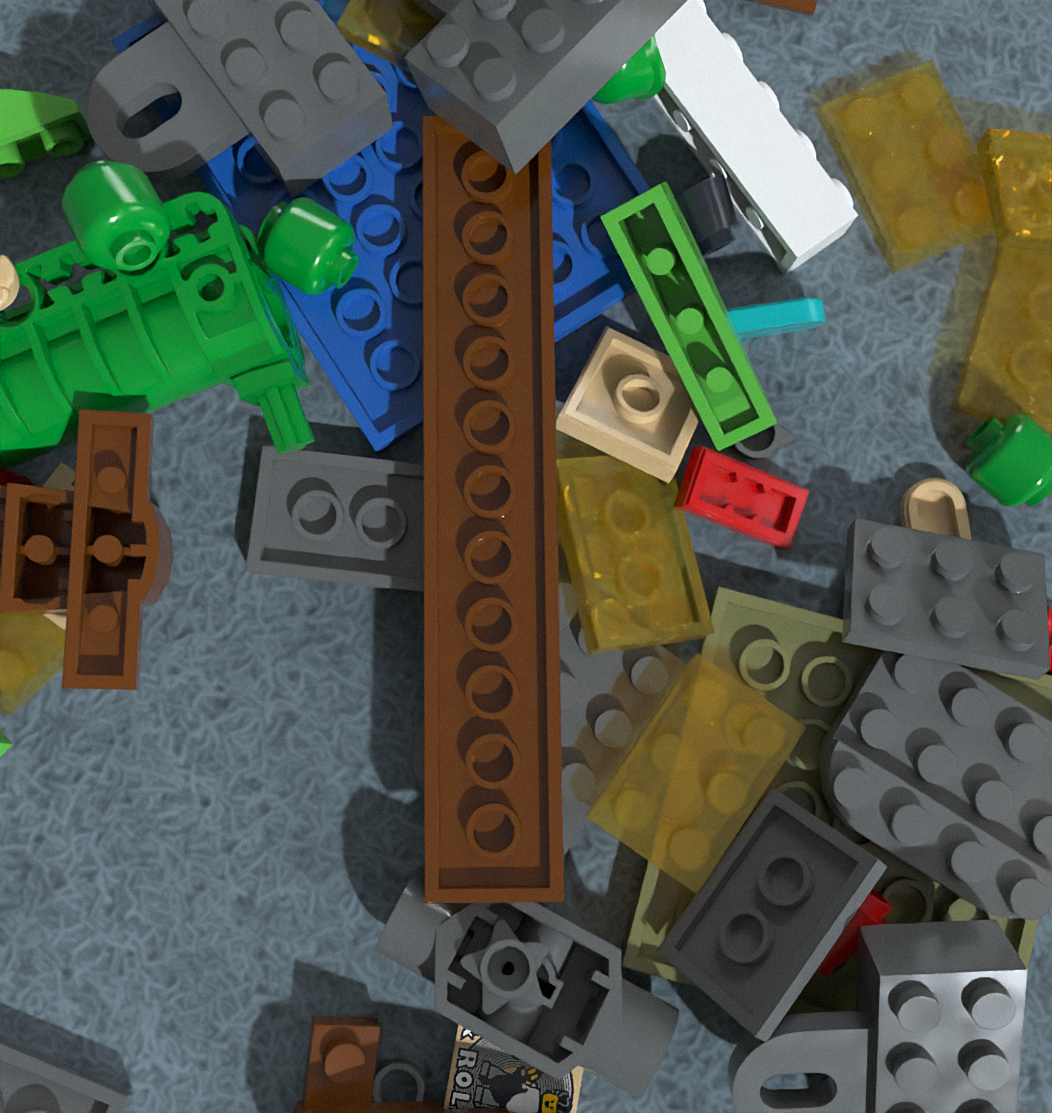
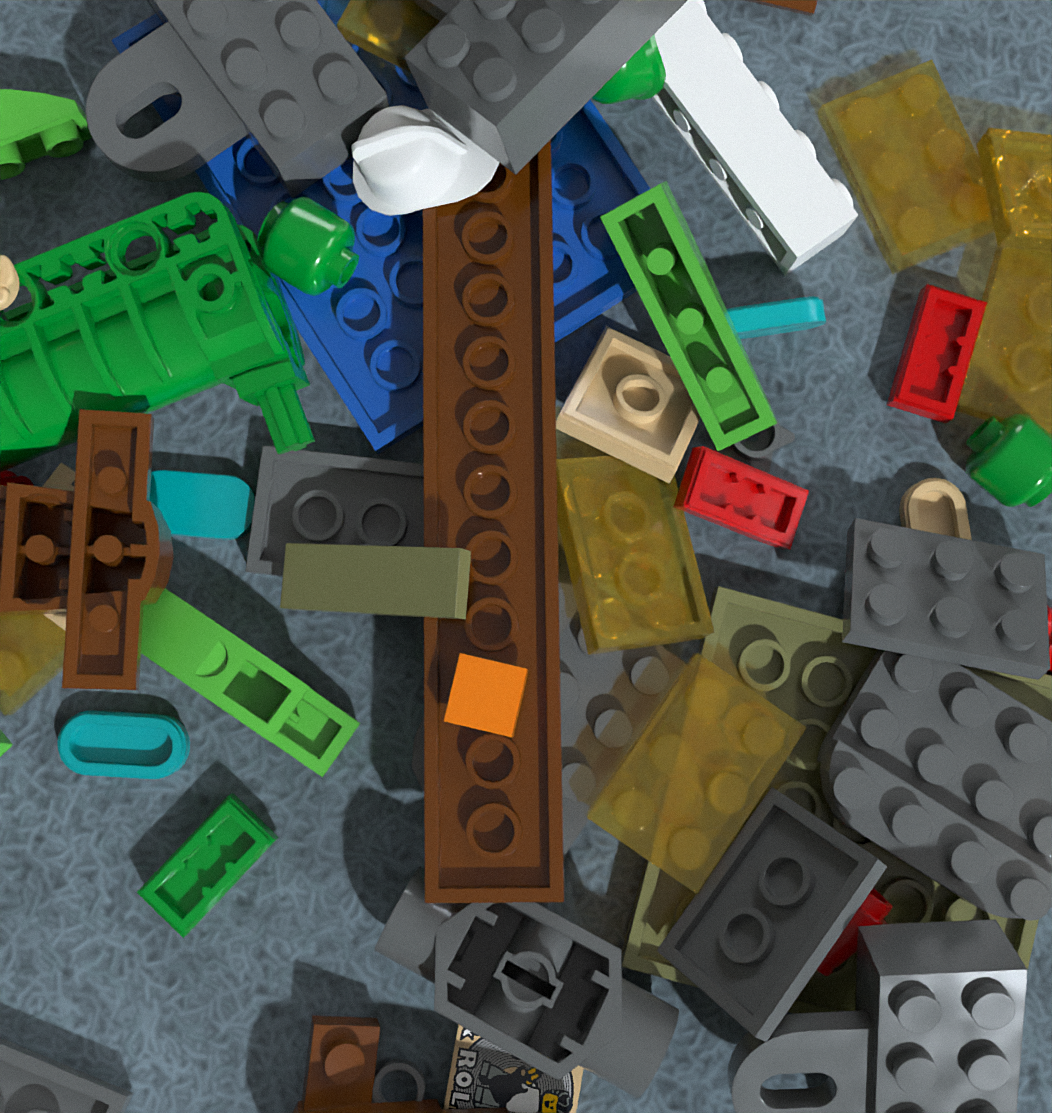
(115, 215): green head -> none
(123, 744): none -> teal tile
(203, 504): none -> teal tile
(207, 865): none -> green plate
(244, 682): none -> bright green slope
(376, 580): none -> olive tile
(416, 162): none -> white piece
(486, 695): none -> orange tile
(523, 981): dark grey plate -> none
(709, 213): black hat -> none
(936, 353): none -> red plate

